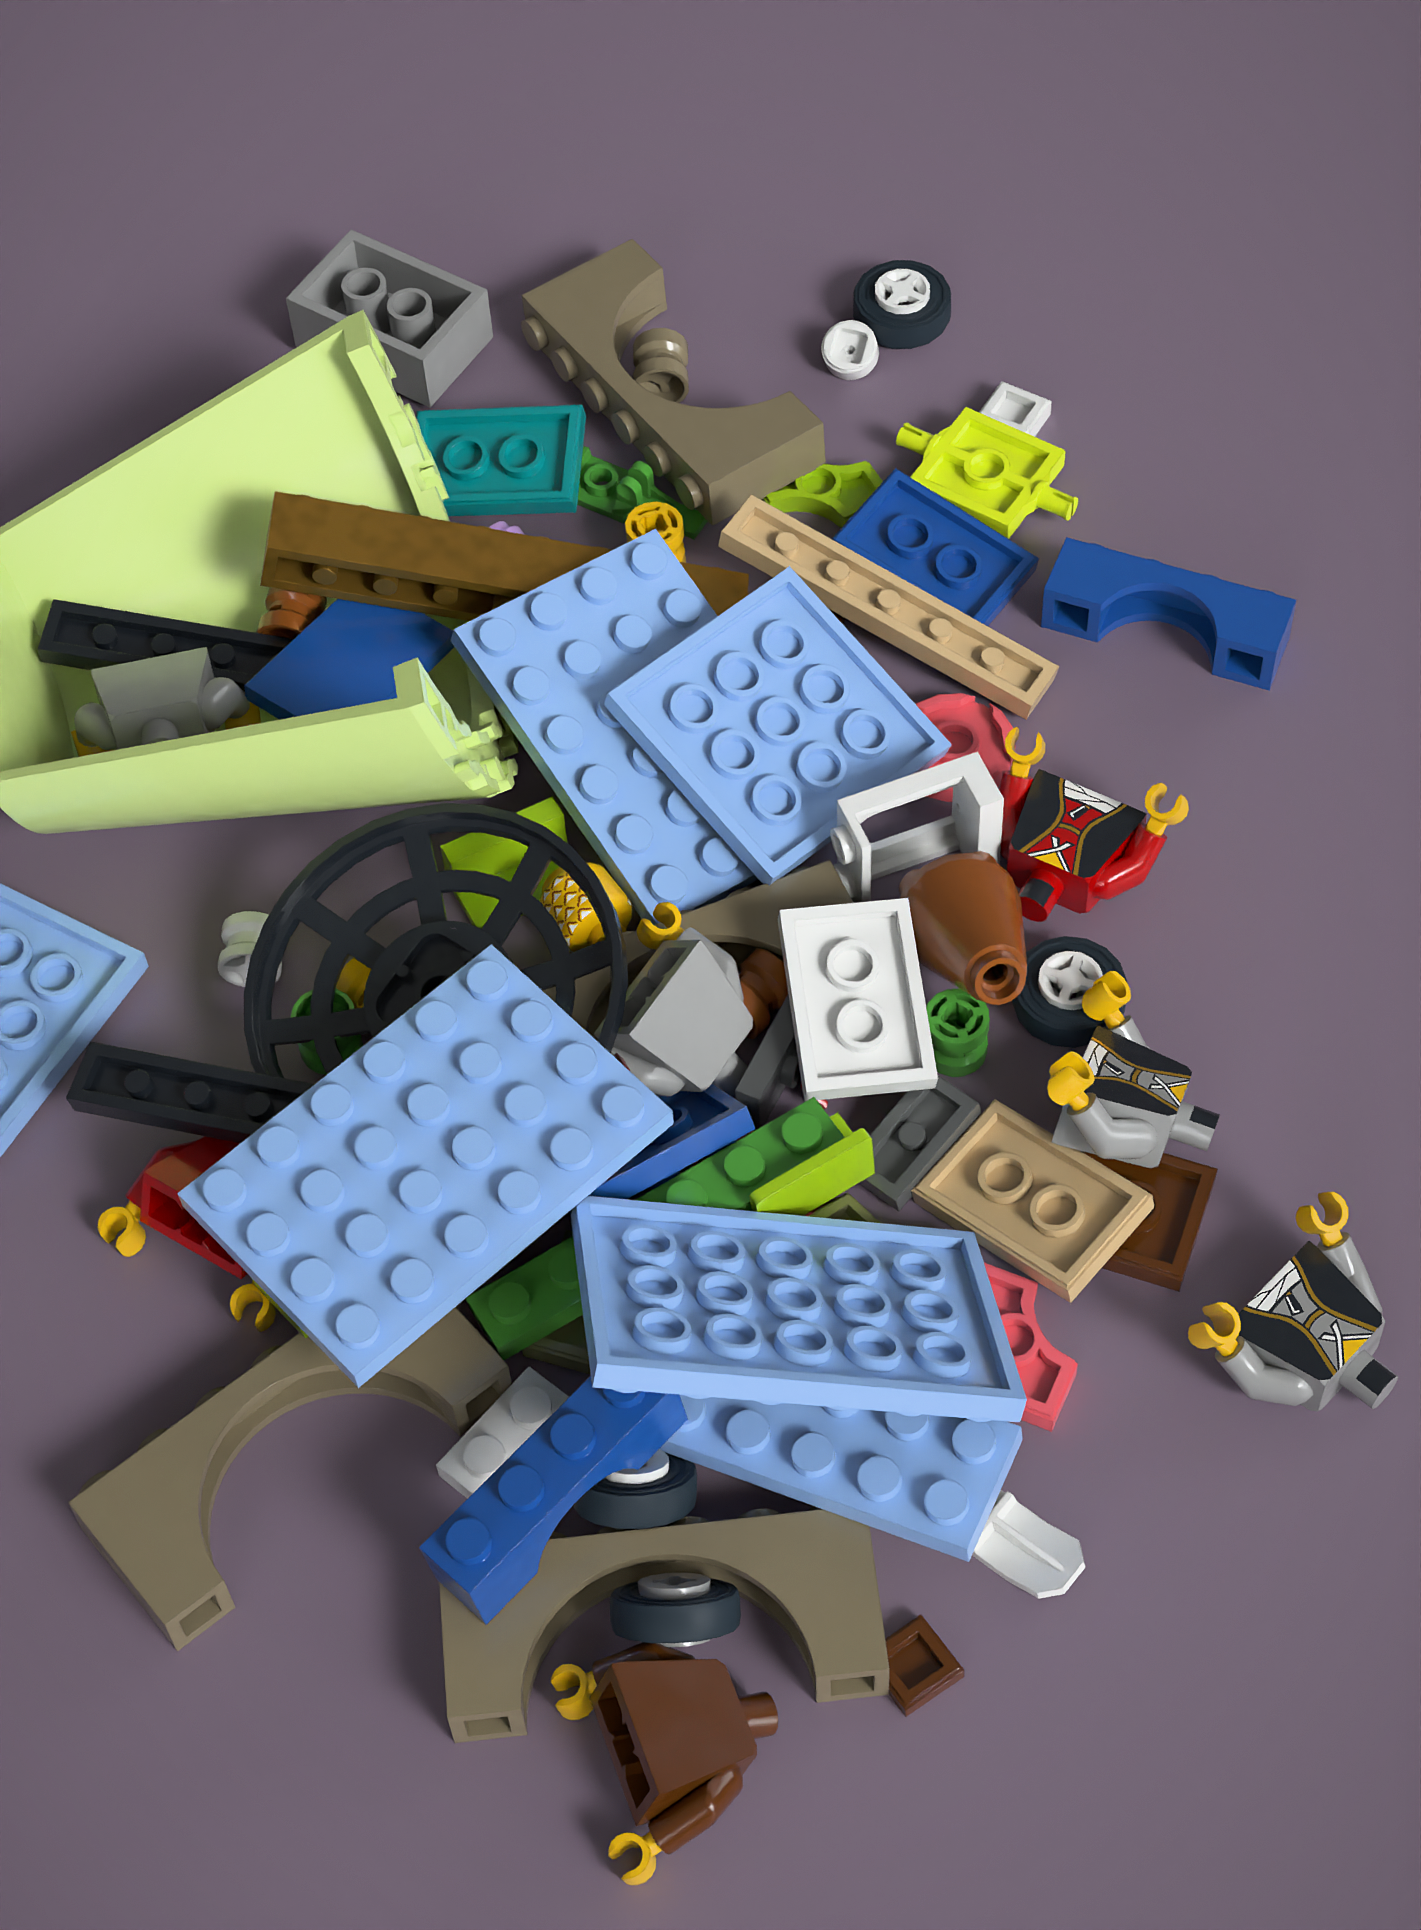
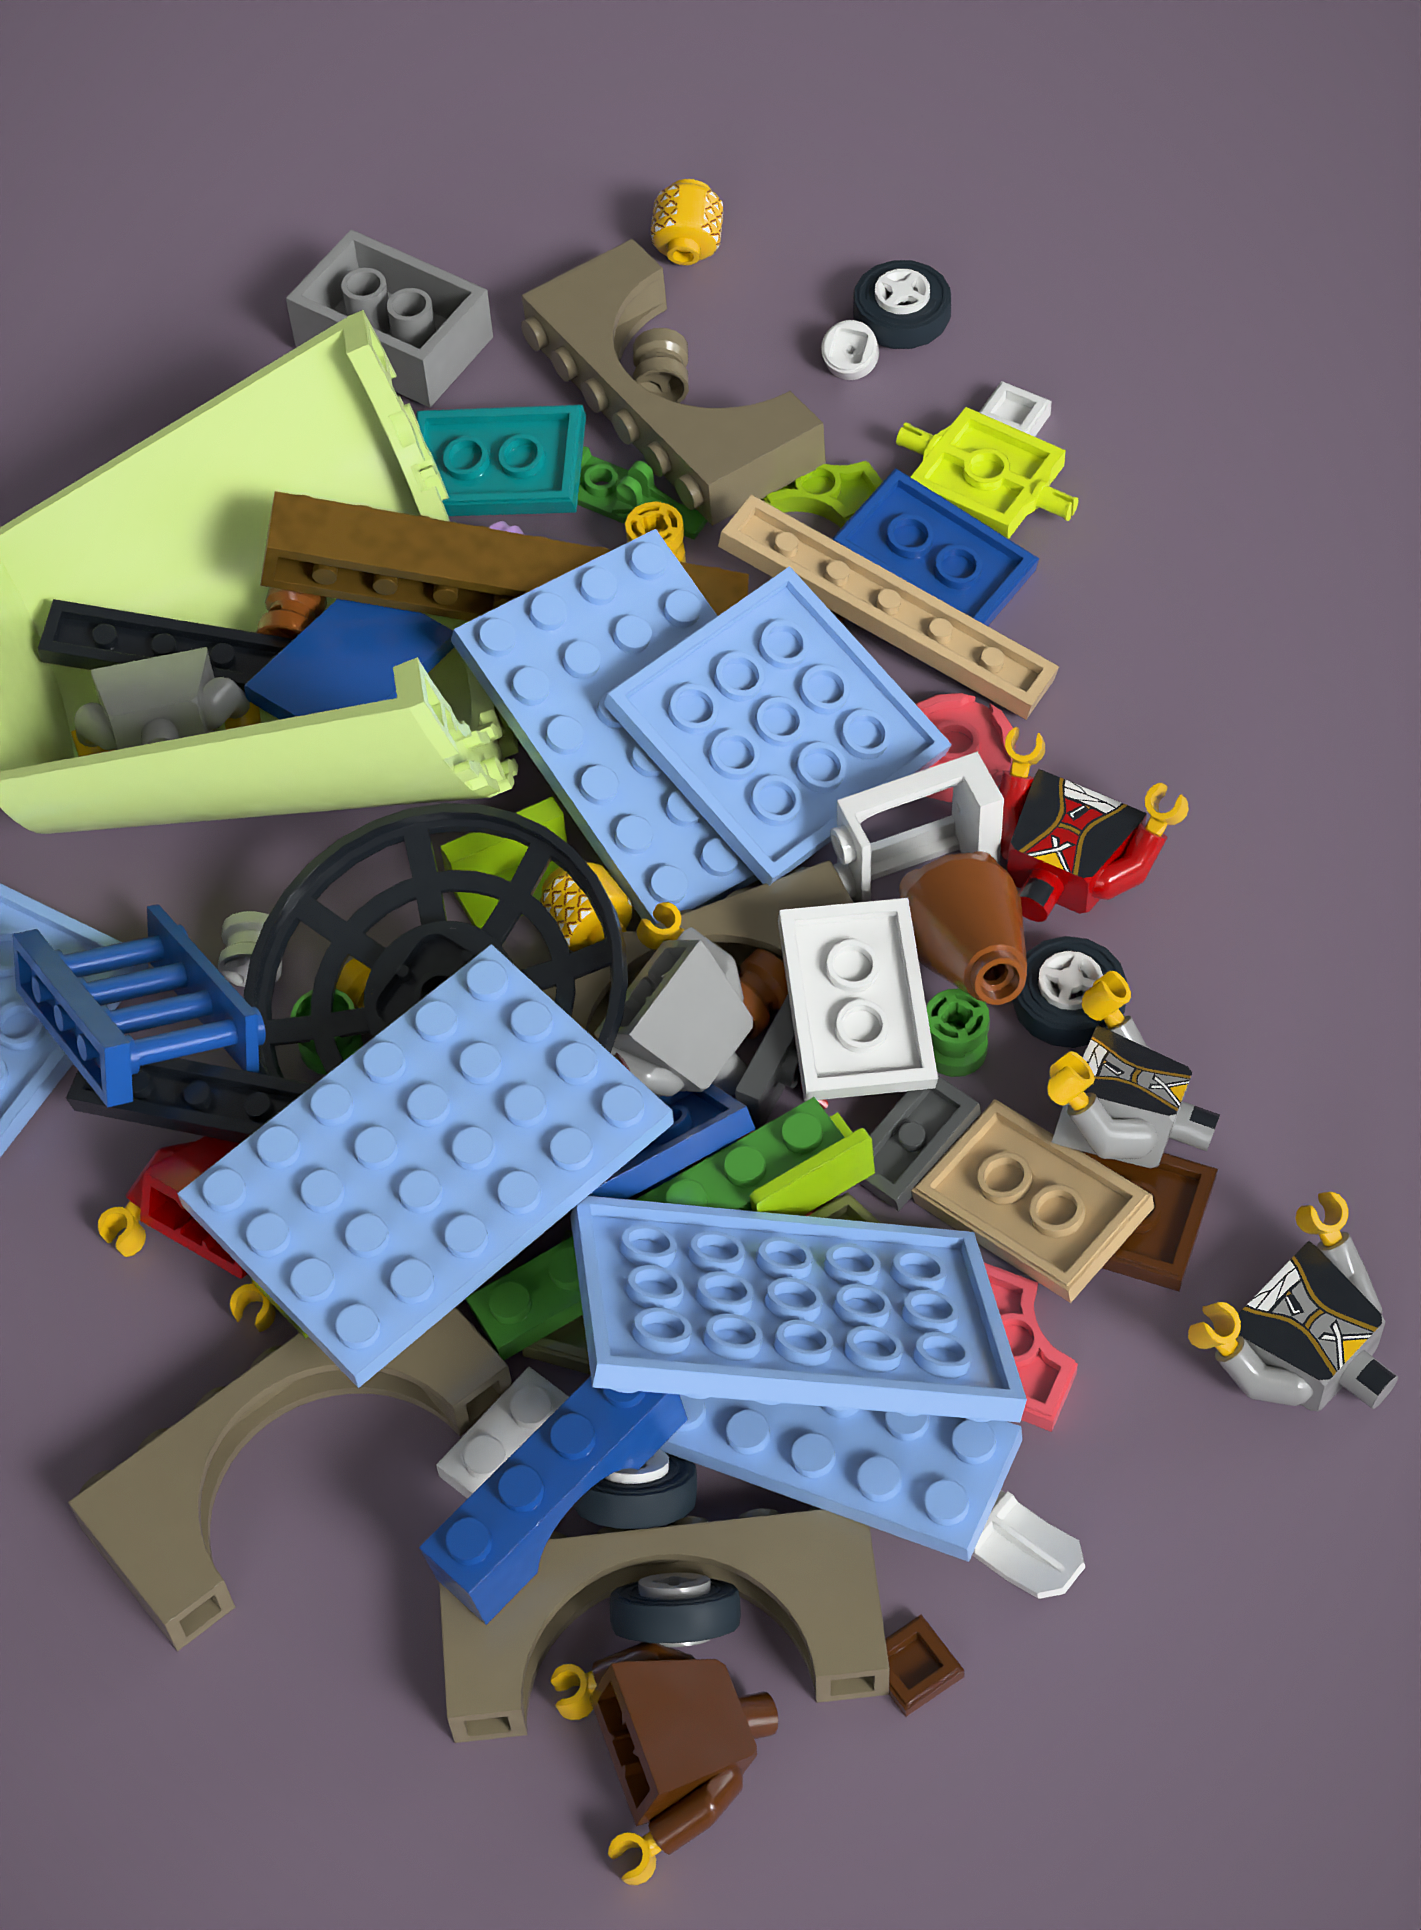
(96, 1036): none -> blue fence
(687, 222): none -> yellow head
(1105, 588): blue arch -> none

